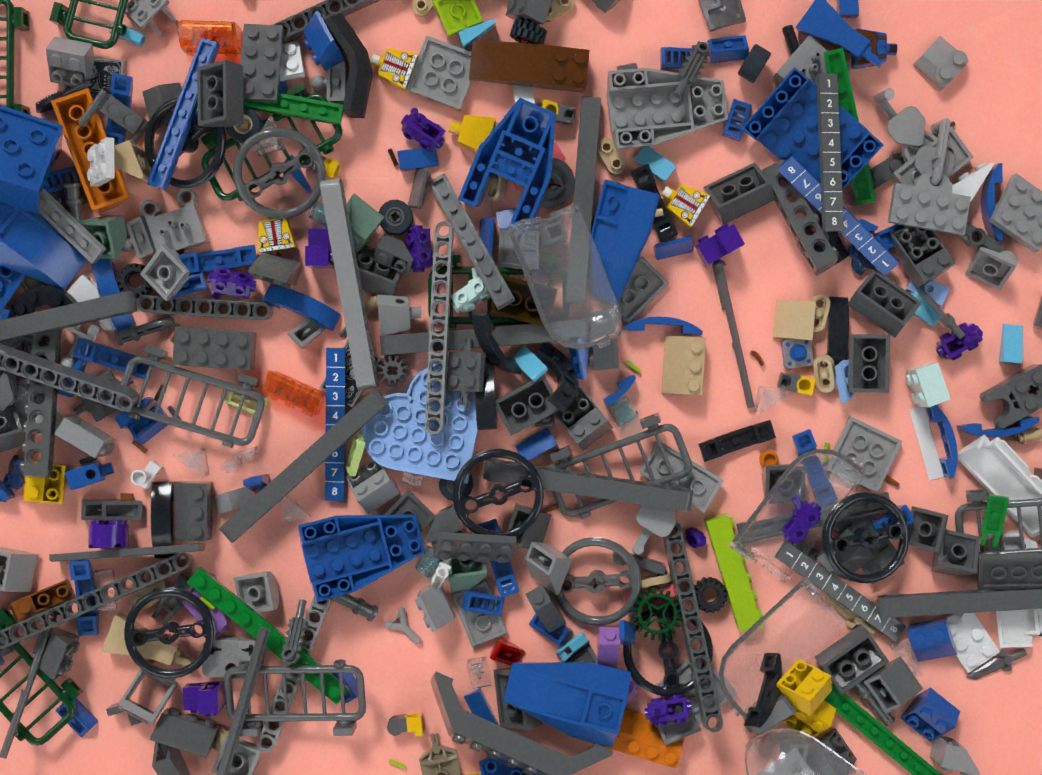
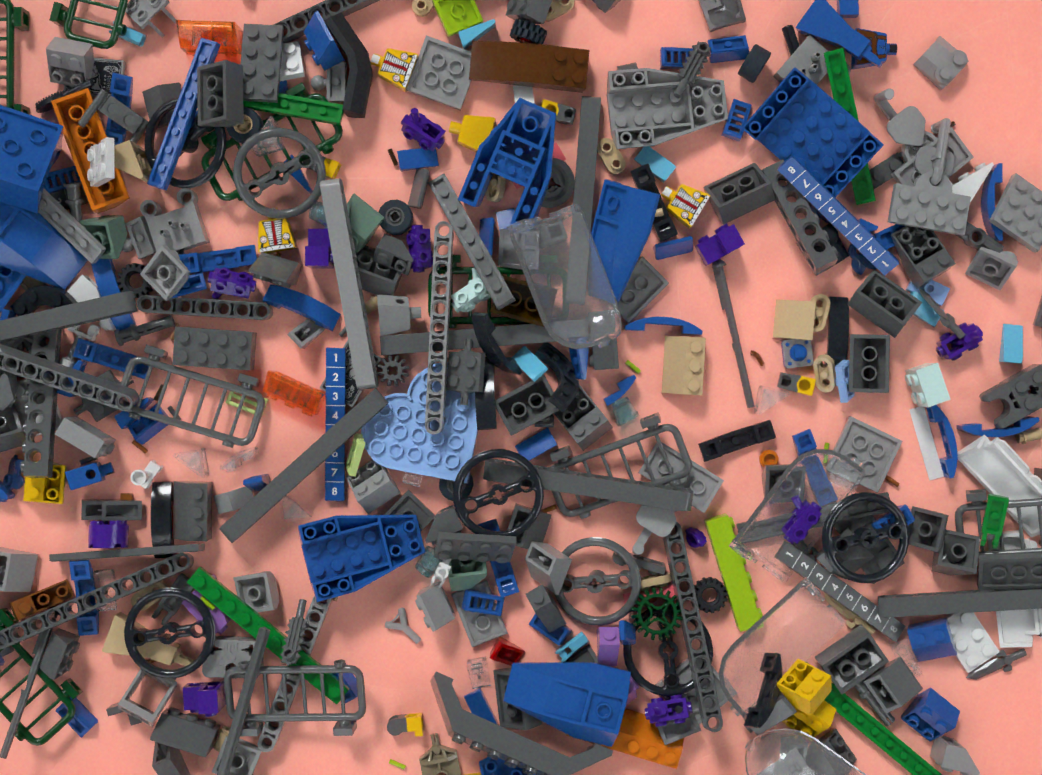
(358, 606): dark grey pin -> none
(829, 152): dark grey tile -> none

